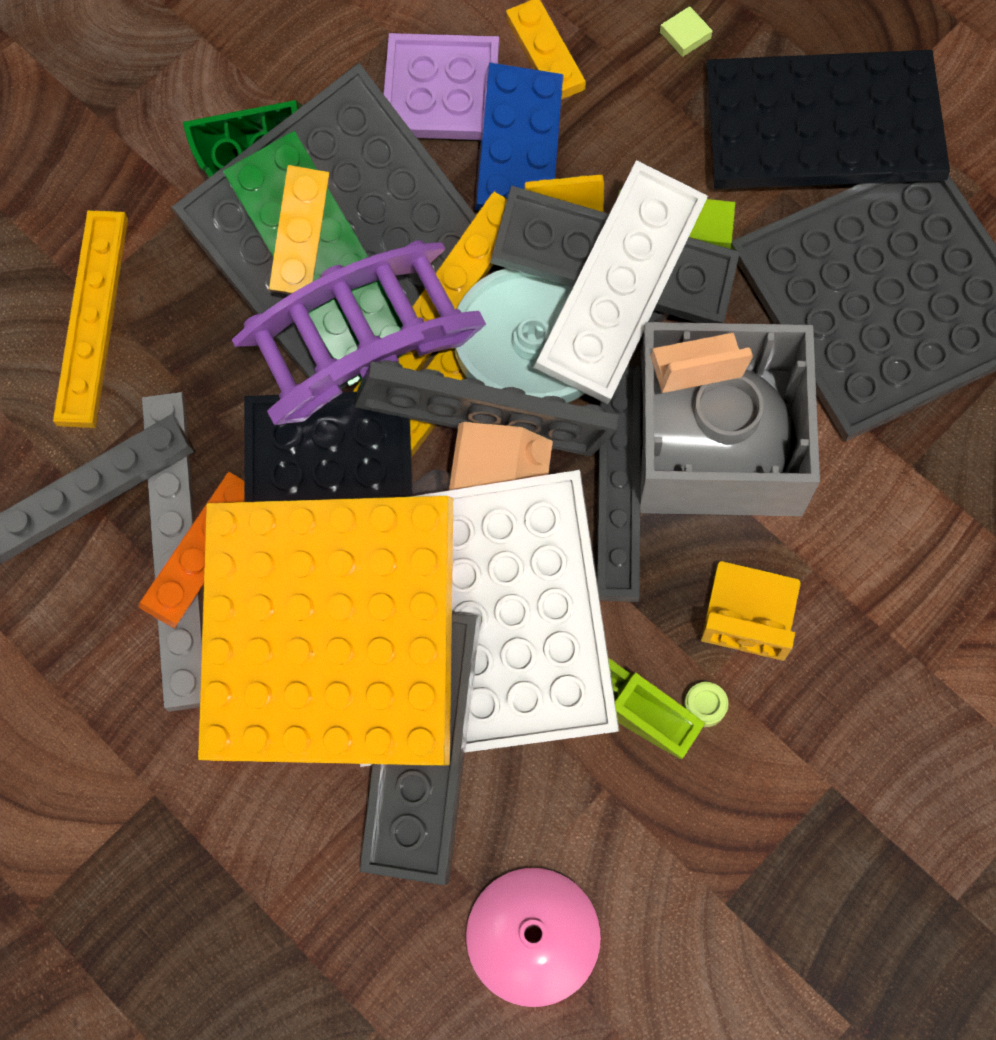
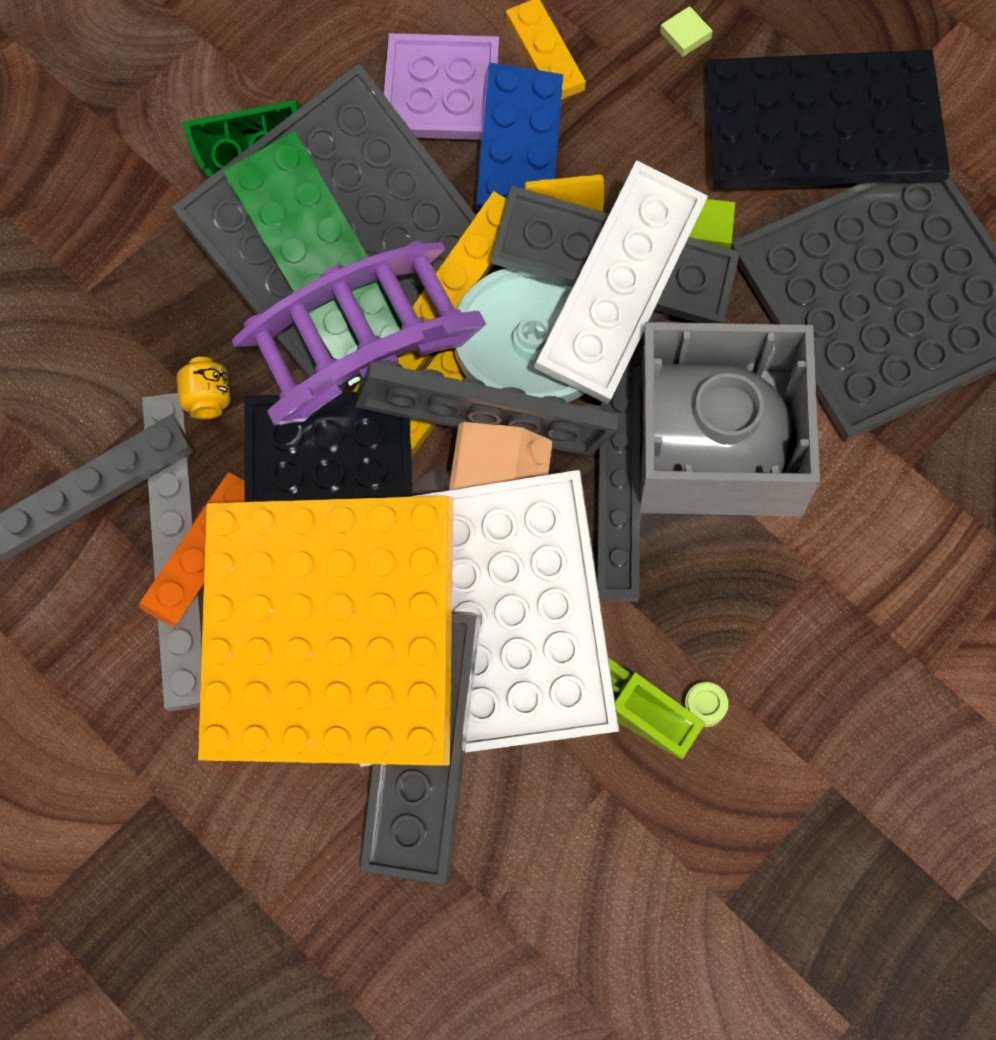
(91, 320): yellow tile -> none
(203, 388): none -> yellow head
(298, 229): yellow plate -> none
(524, 970): bright pink dish -> none
(699, 362): light nougat panel -> none
(751, 611): yellow bracket -> none

